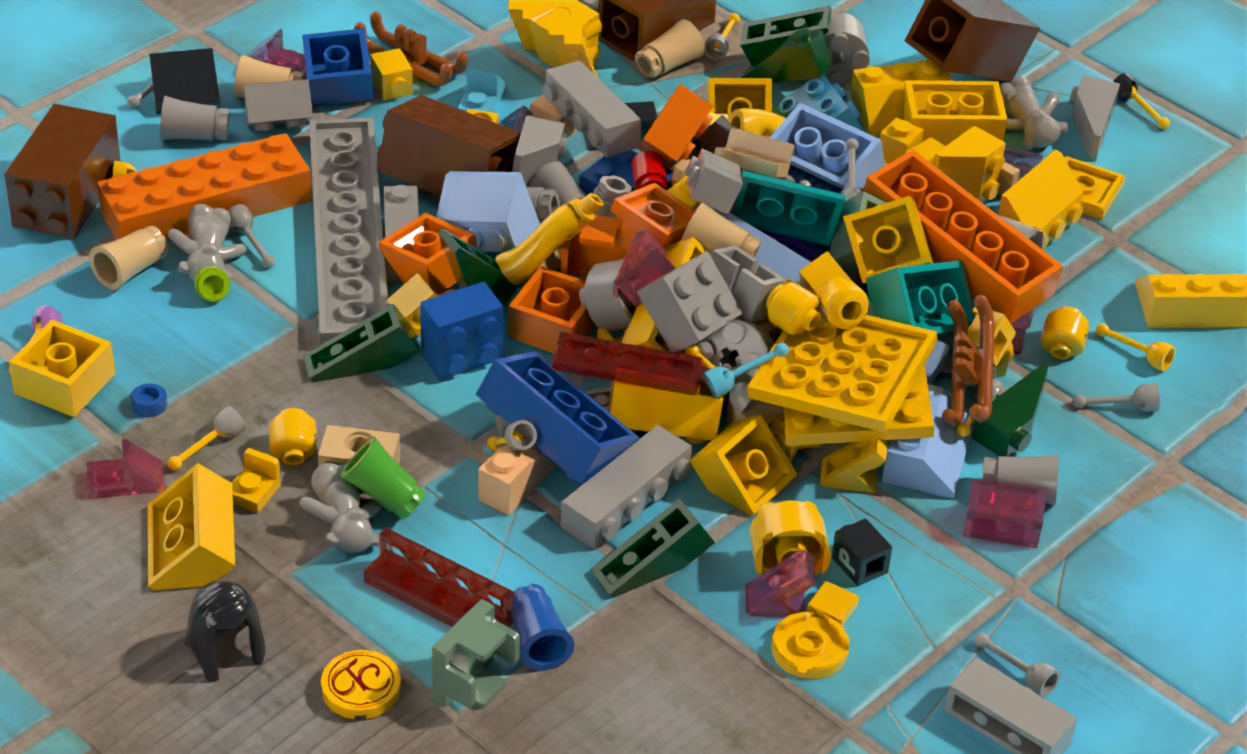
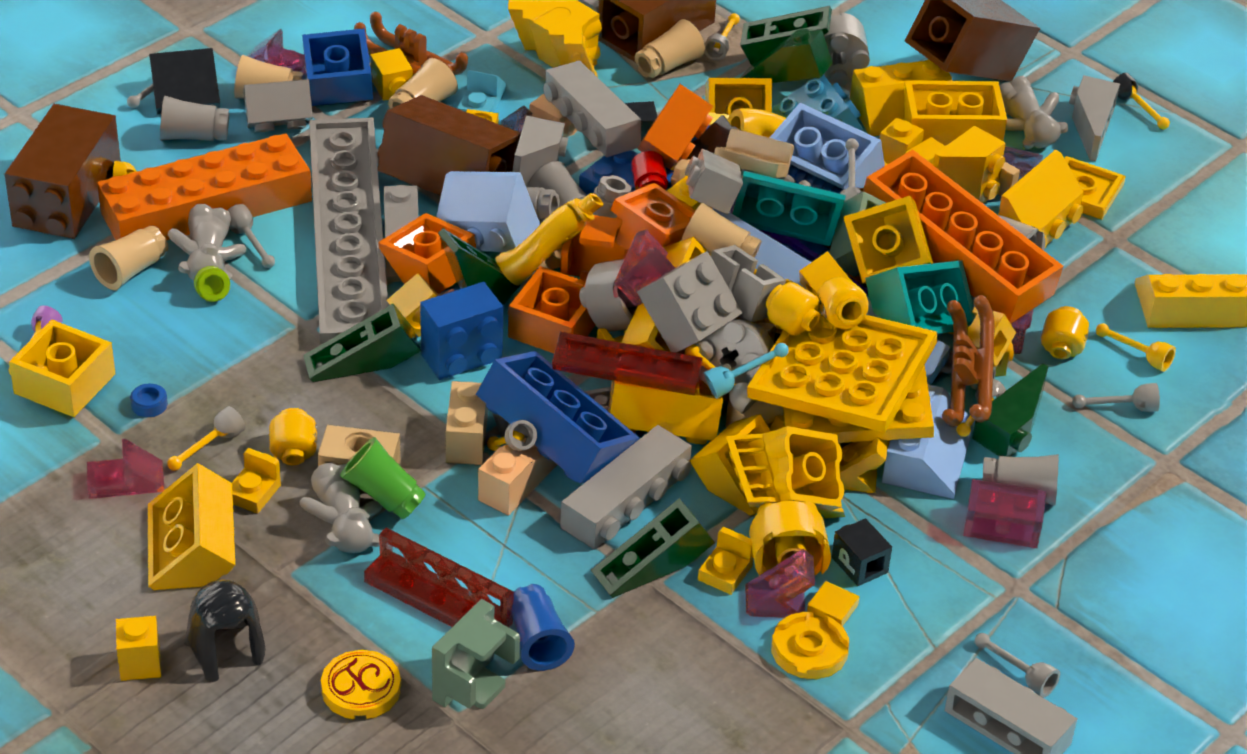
(138, 648): none -> yellow brick
(431, 80): none -> tan plant
(465, 424): none -> tan brick
(728, 561): none -> yellow bracket
(790, 467): none -> yellow slope

